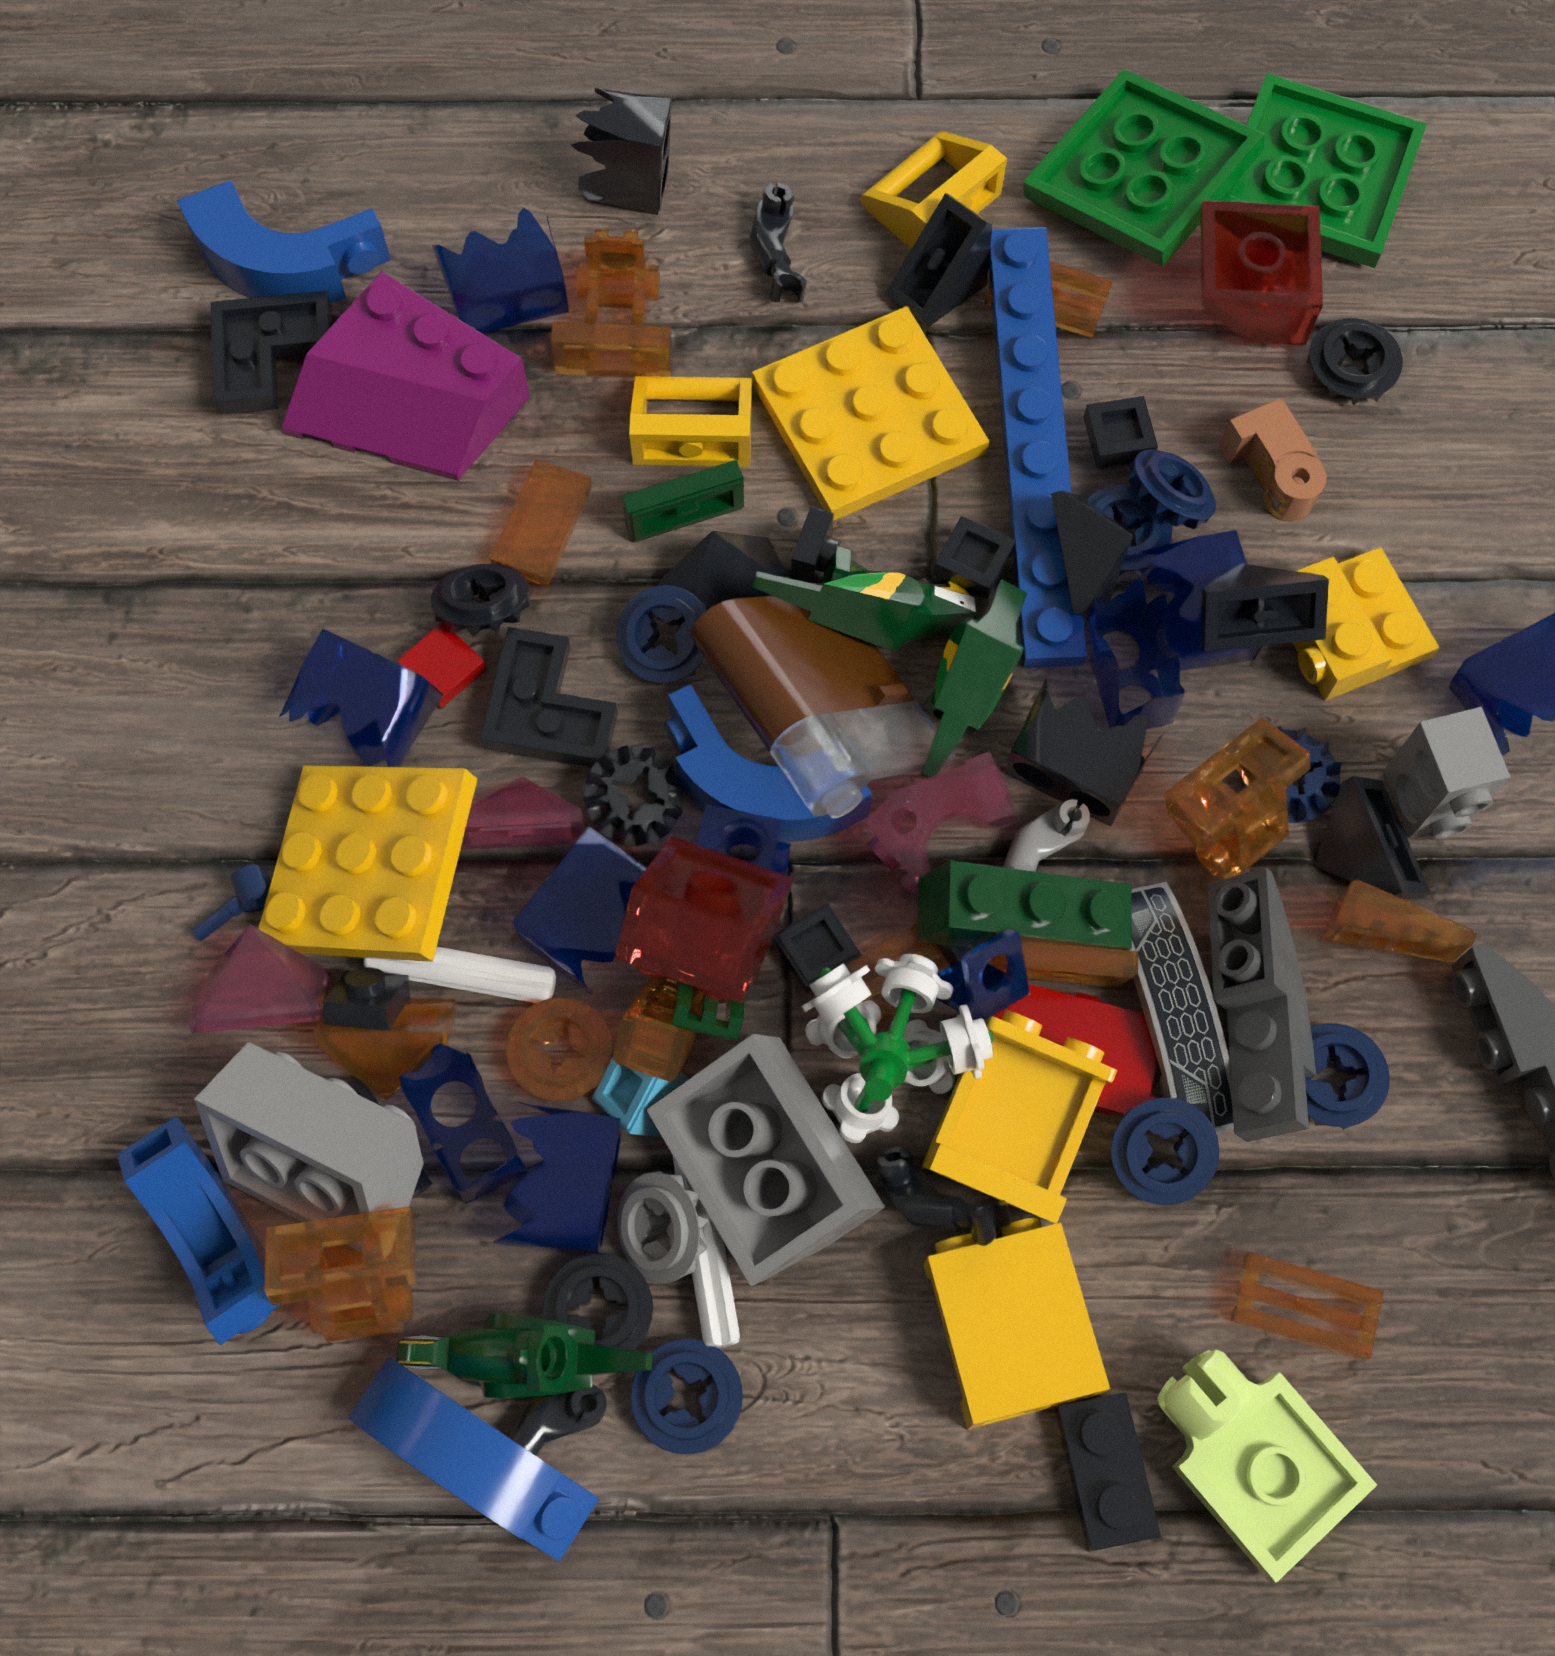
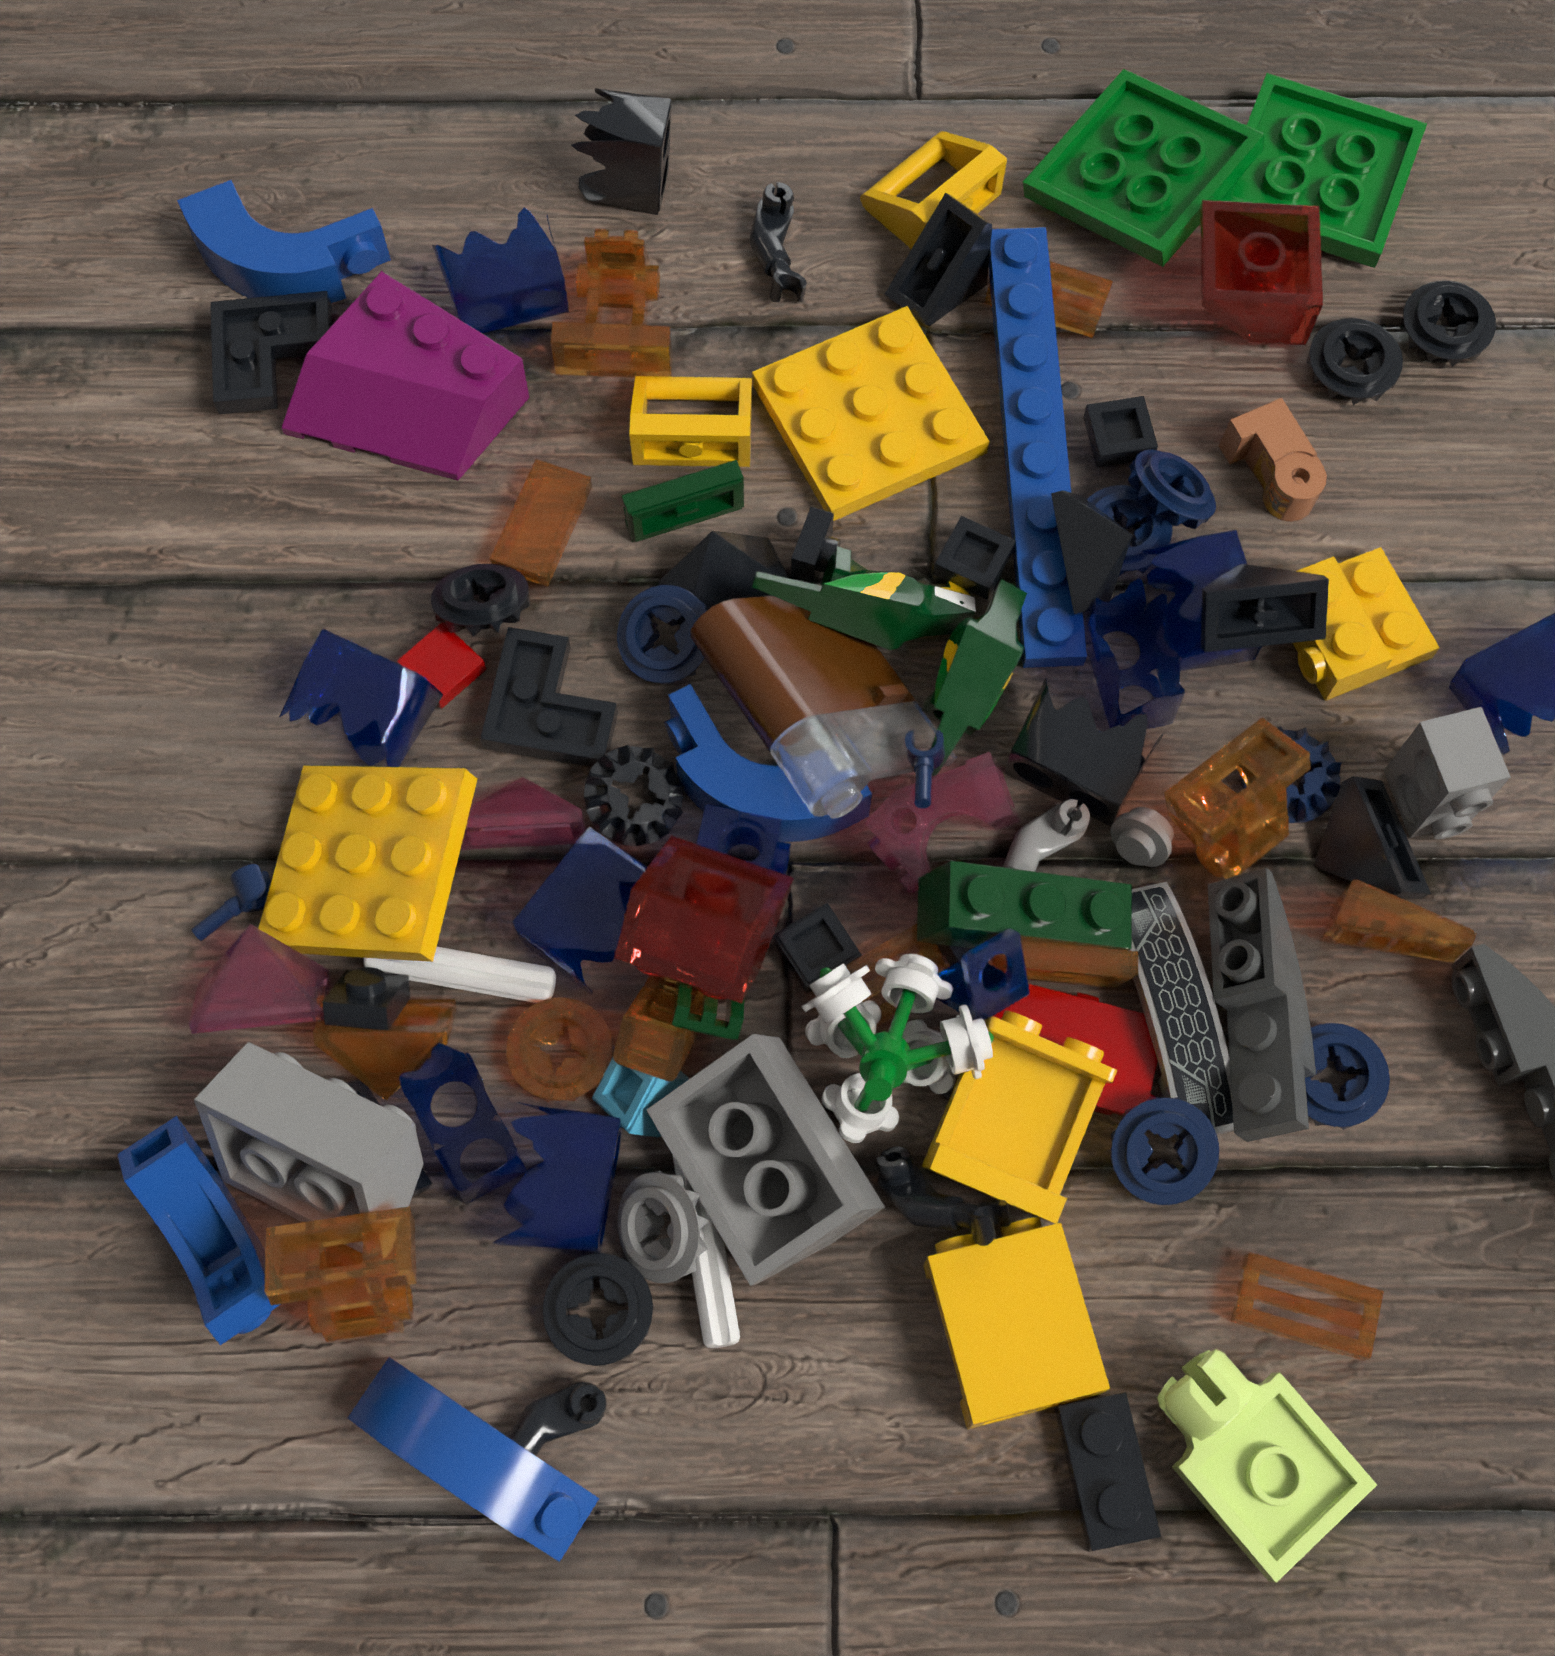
(521, 1356): dark green animal -> none
(720, 1403): dark blue gear -> none
(924, 765): none -> dark blue hand
(1143, 837): none -> light grey plate
(1463, 309): none -> black gear

